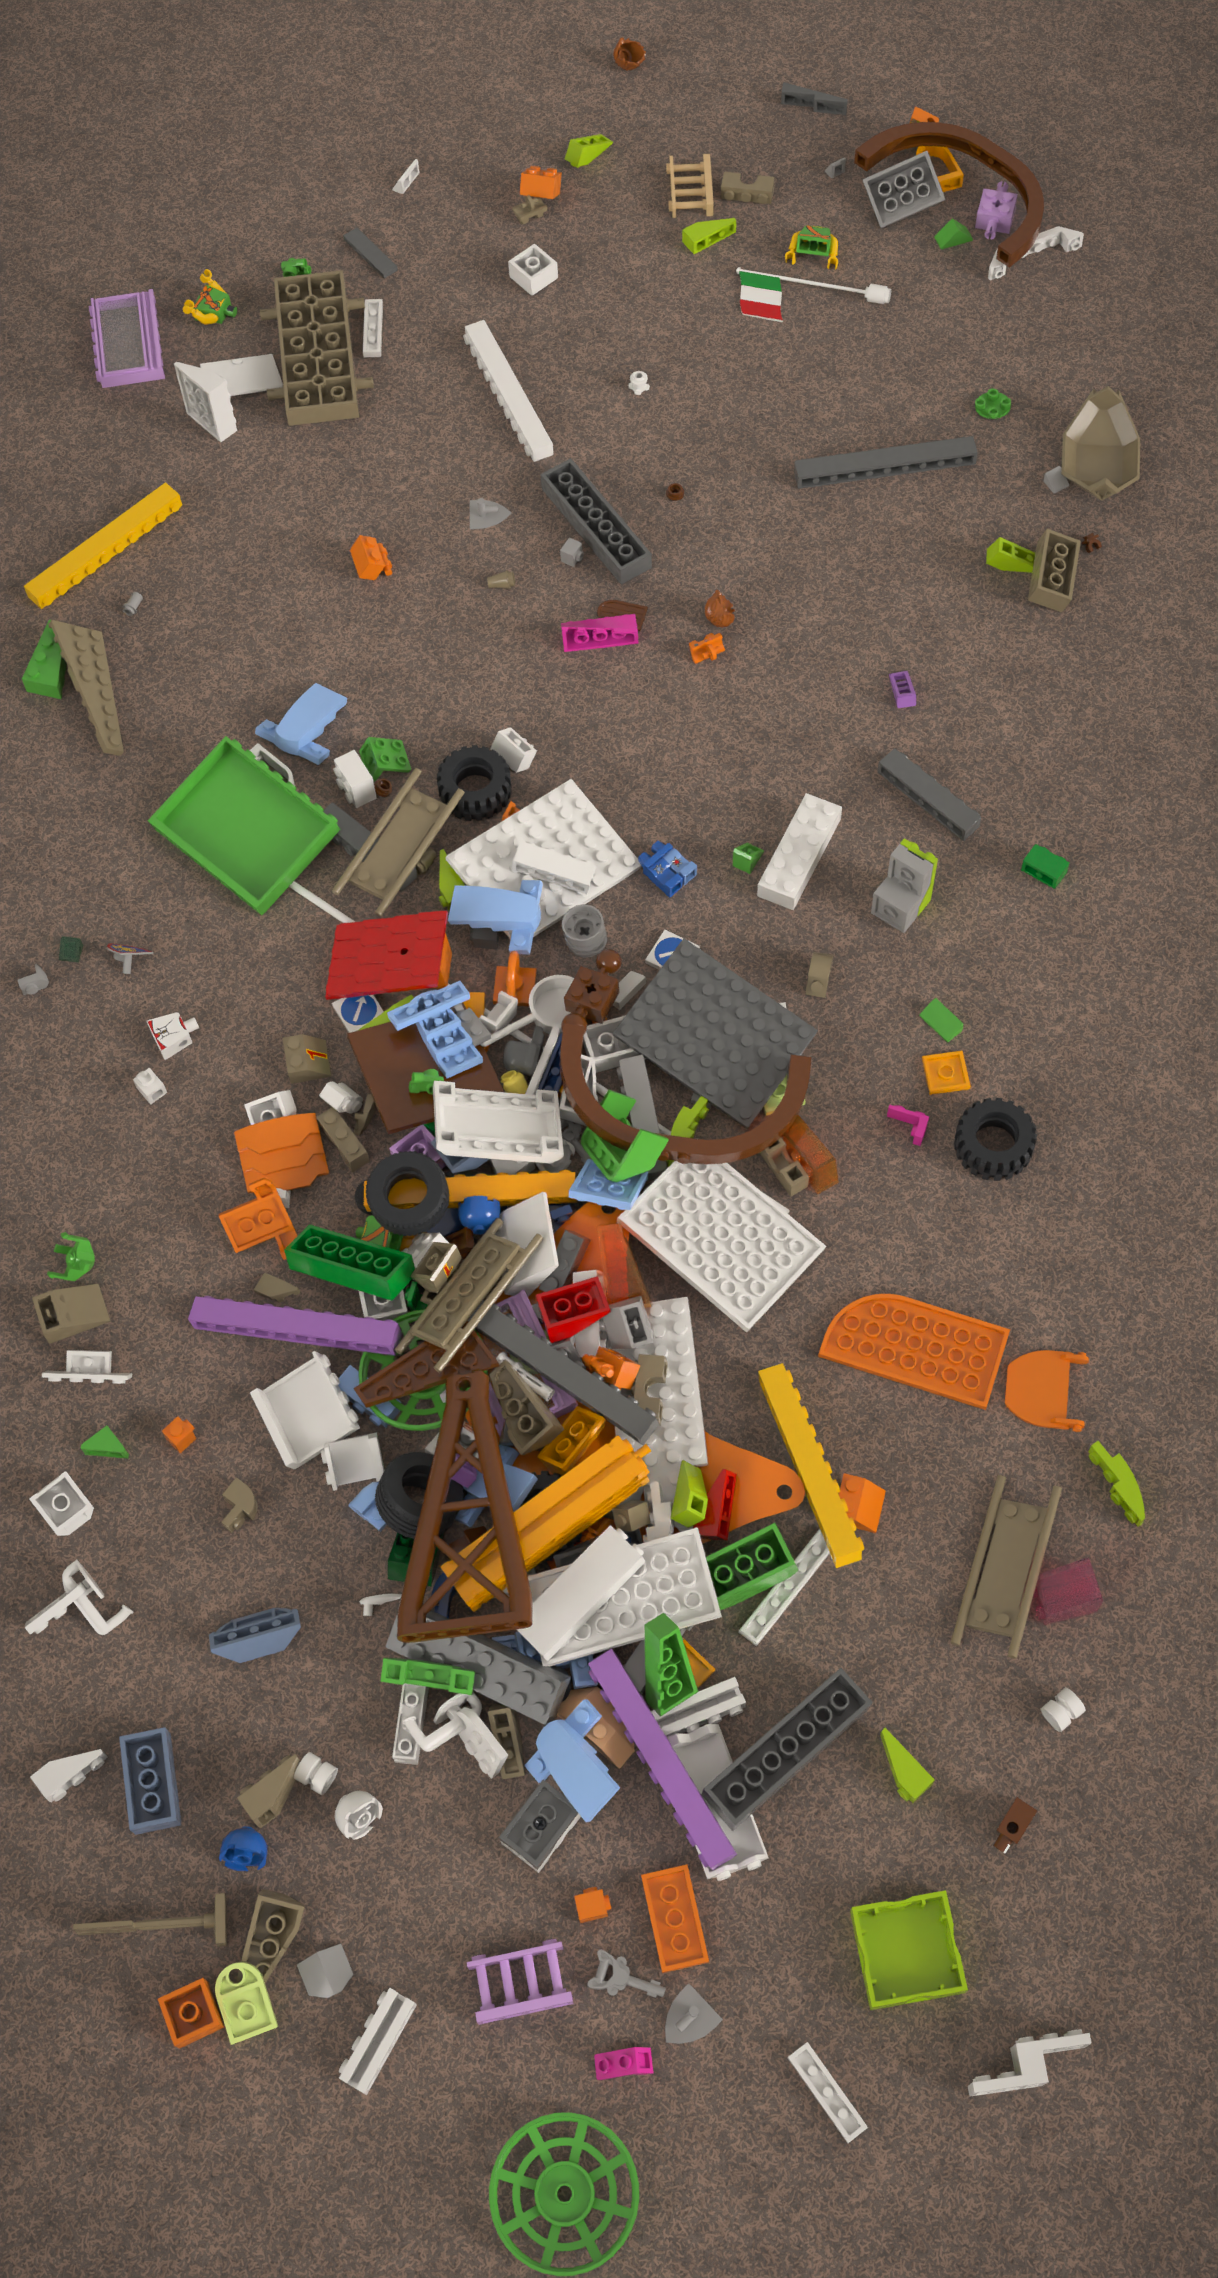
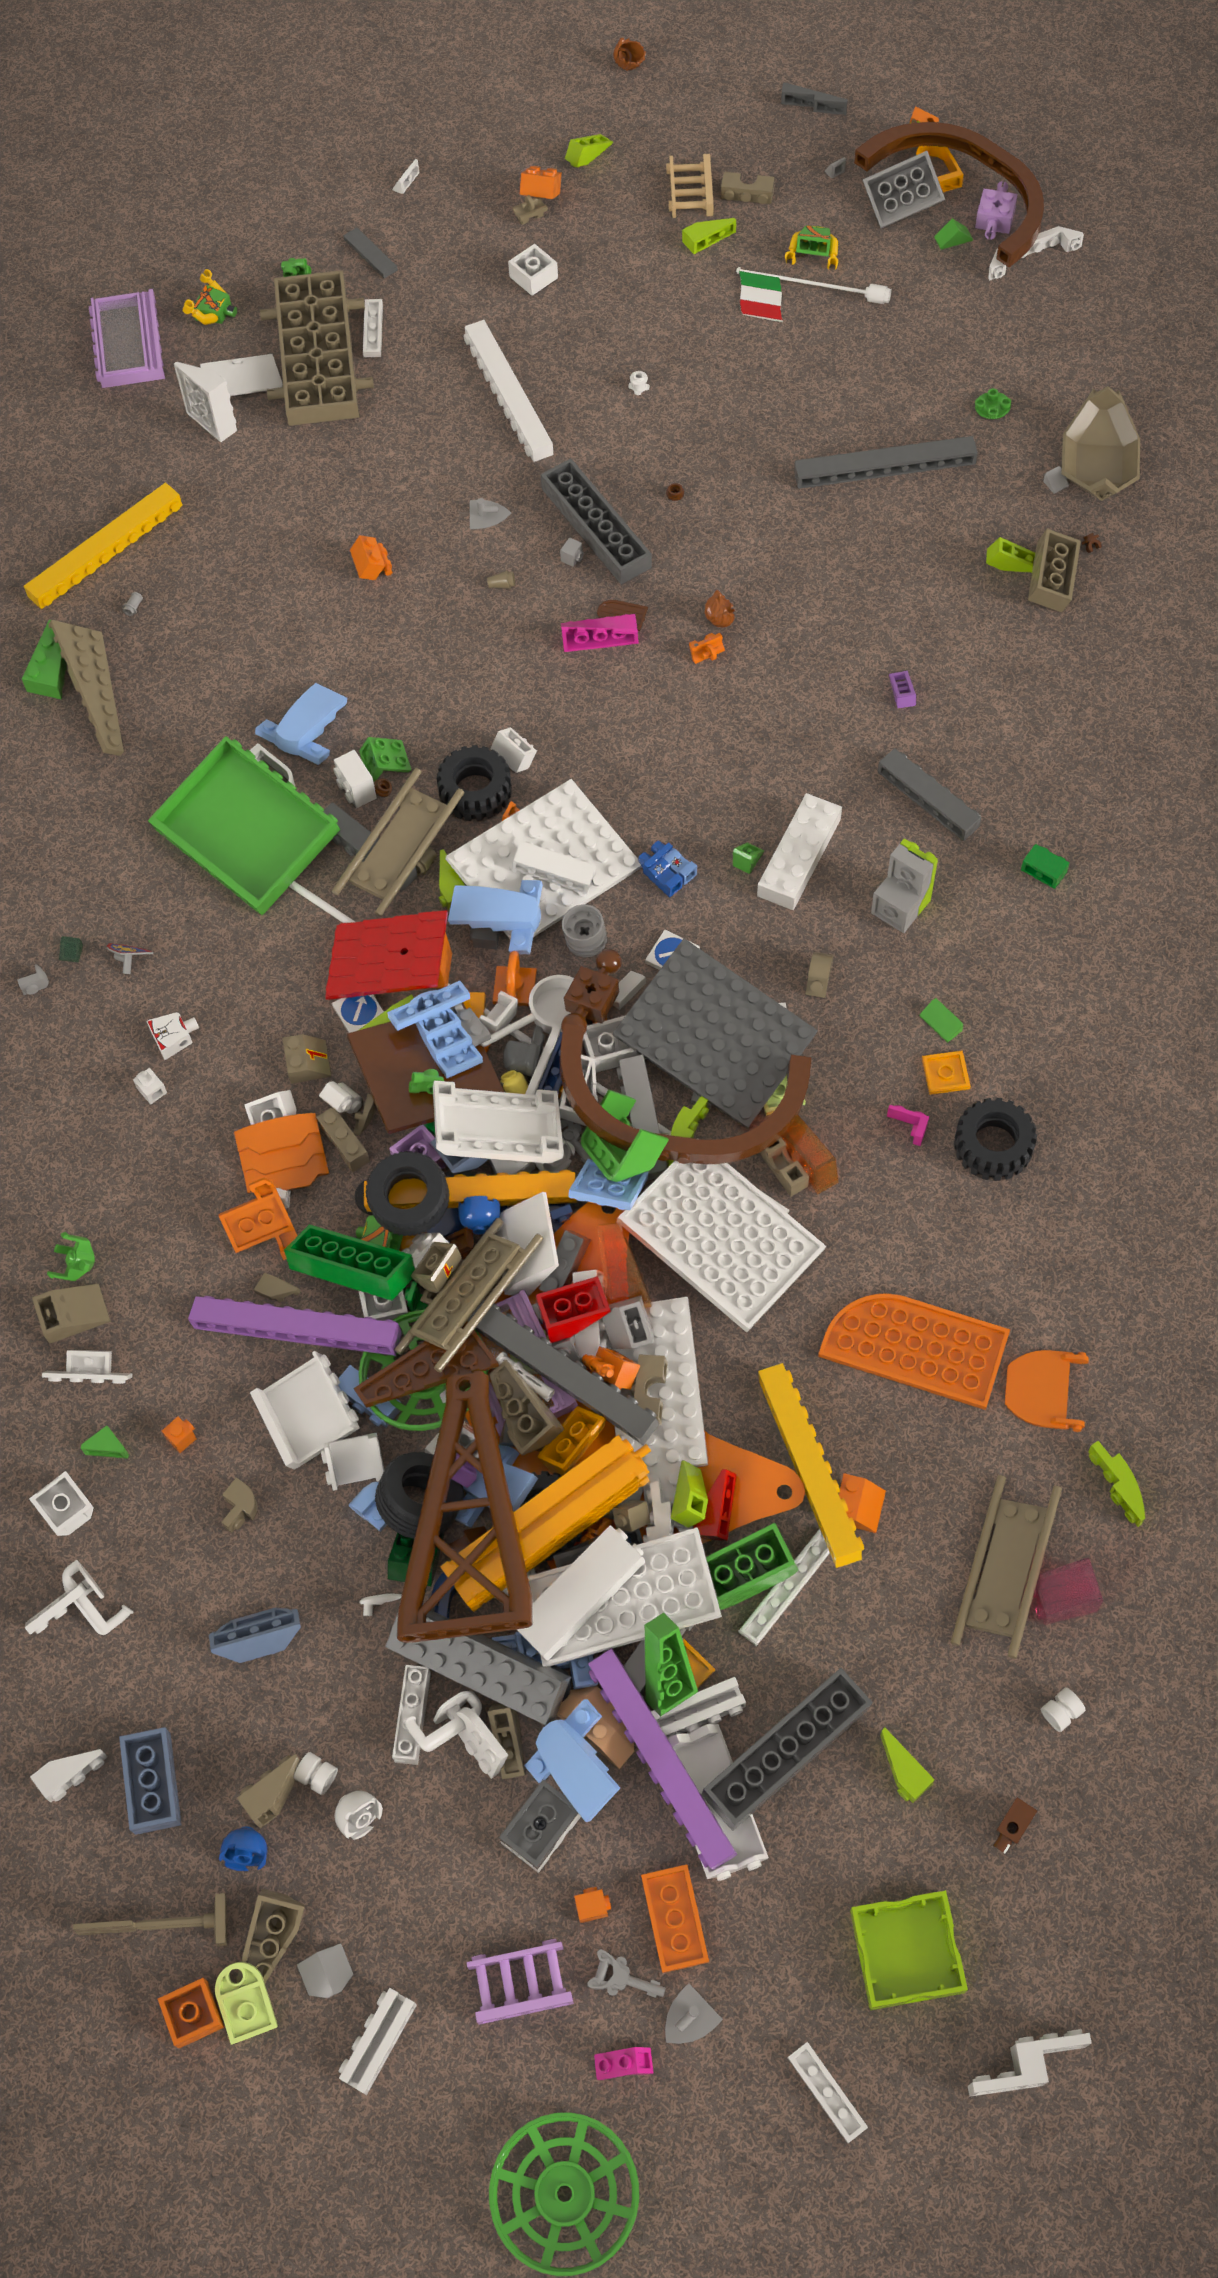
(428, 1674): bright green slope -> none

